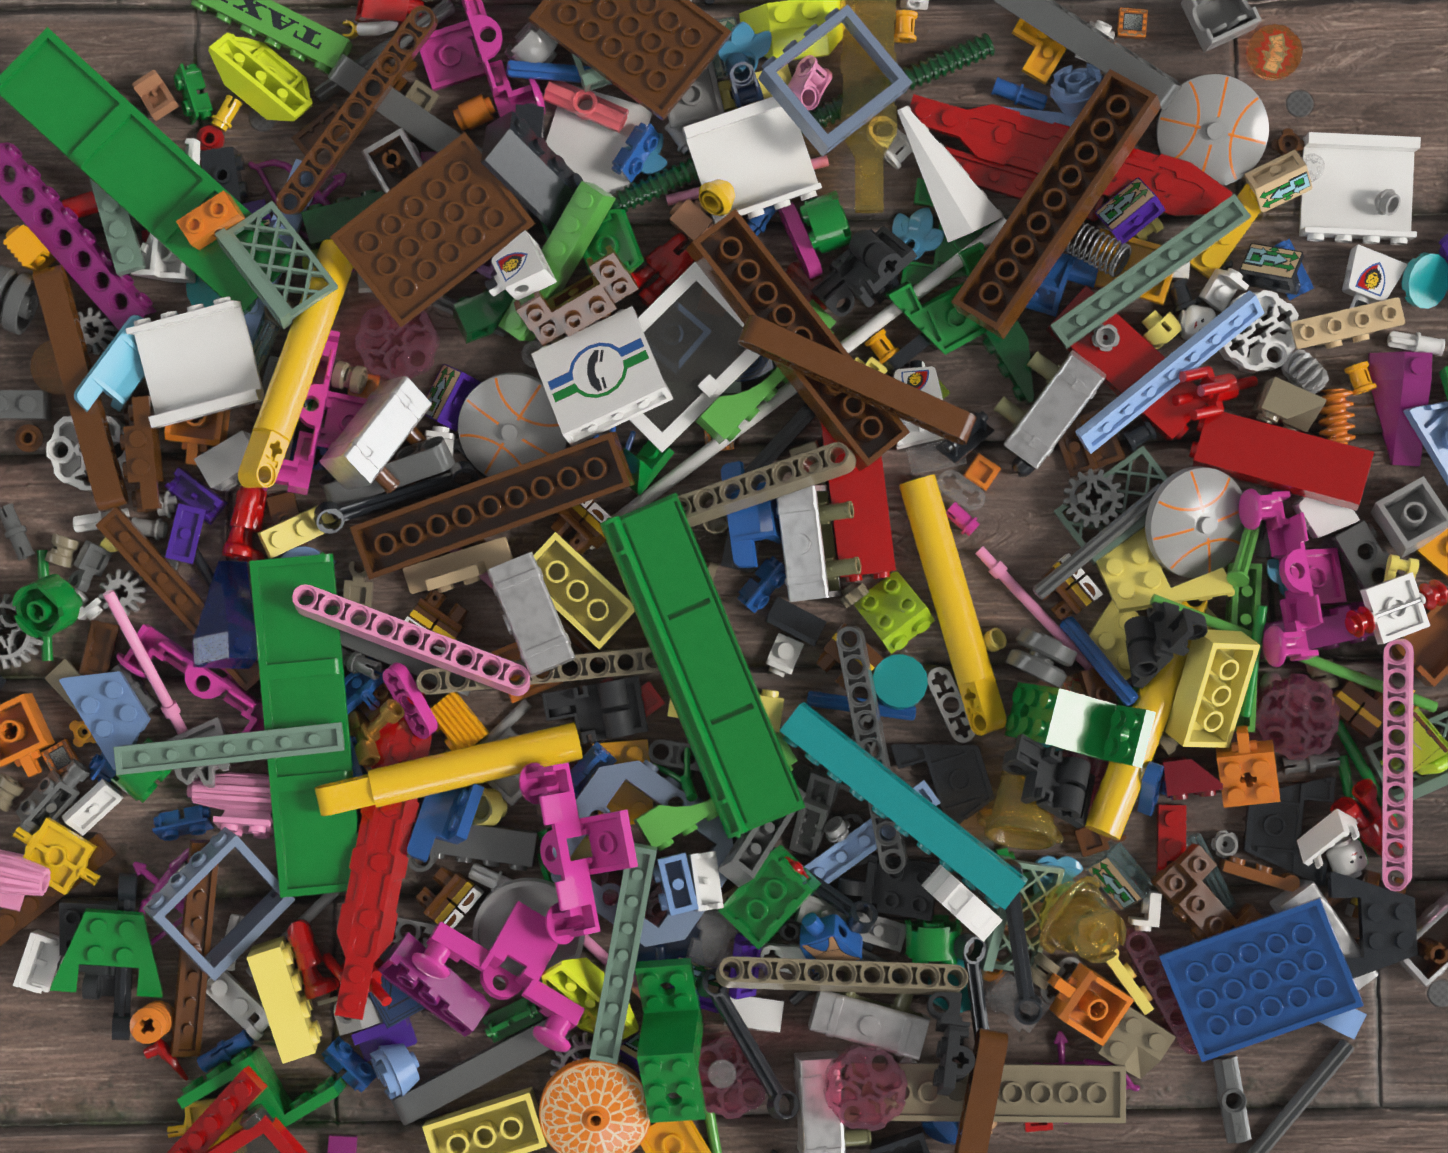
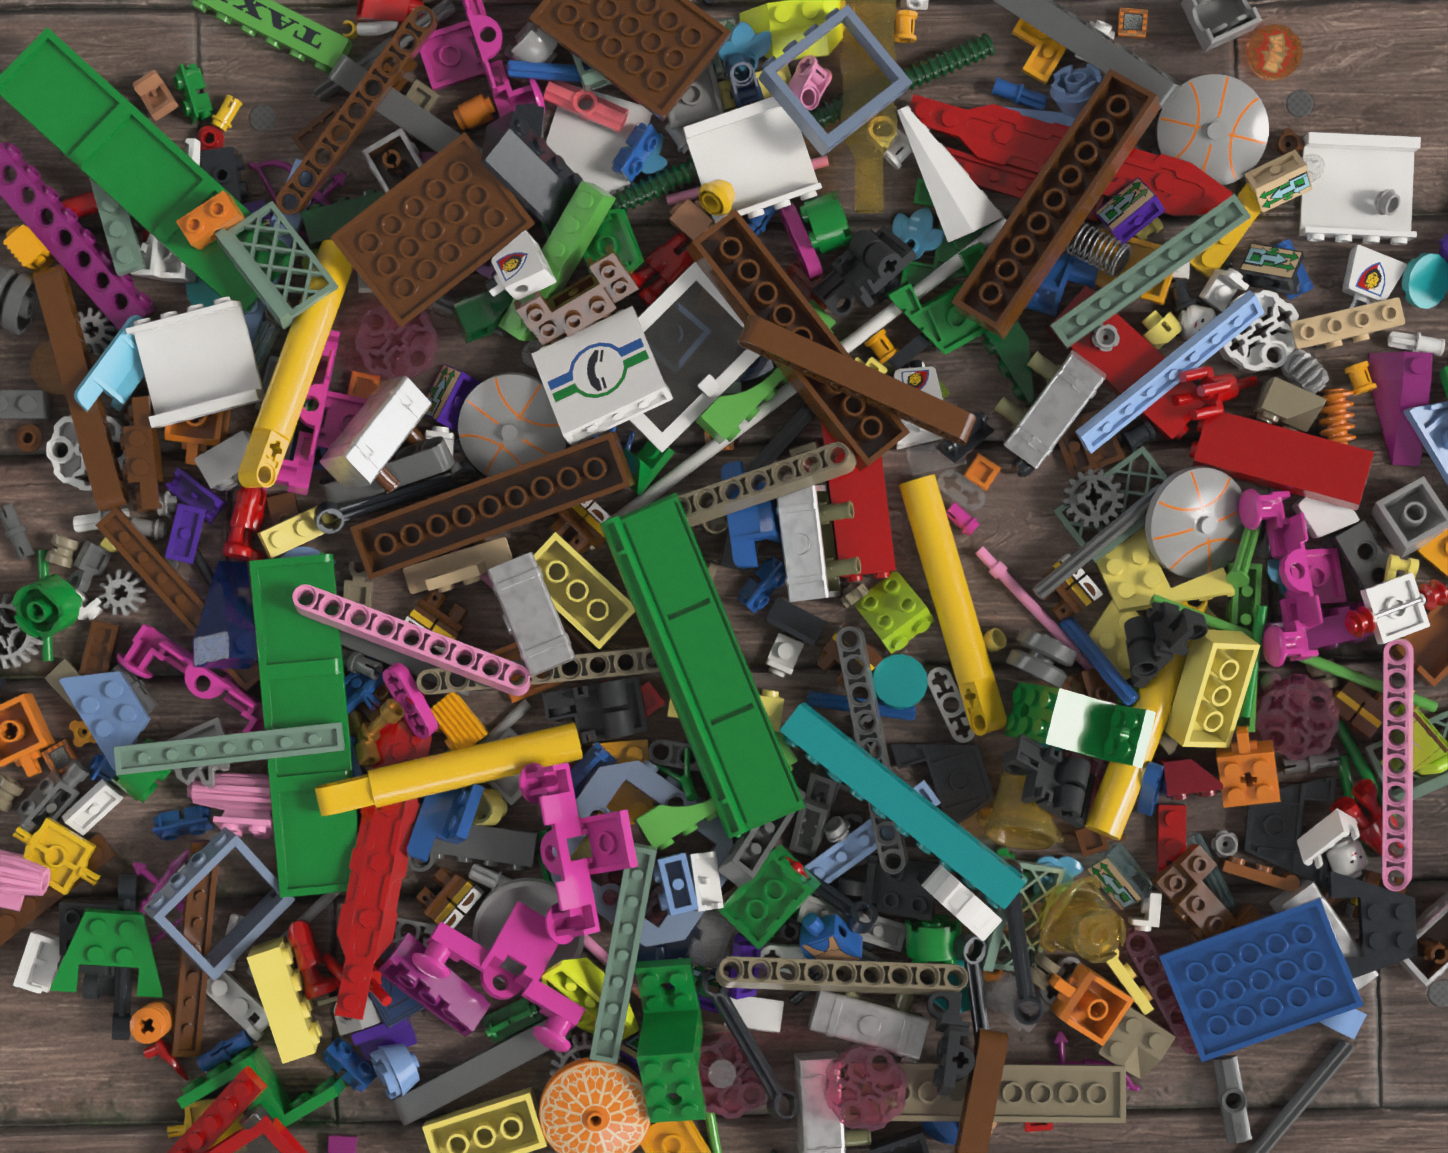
(169, 707): bright pink bar -> none
(261, 77): neon yellow wedge -> none
(349, 377): dark tan wheel -> none

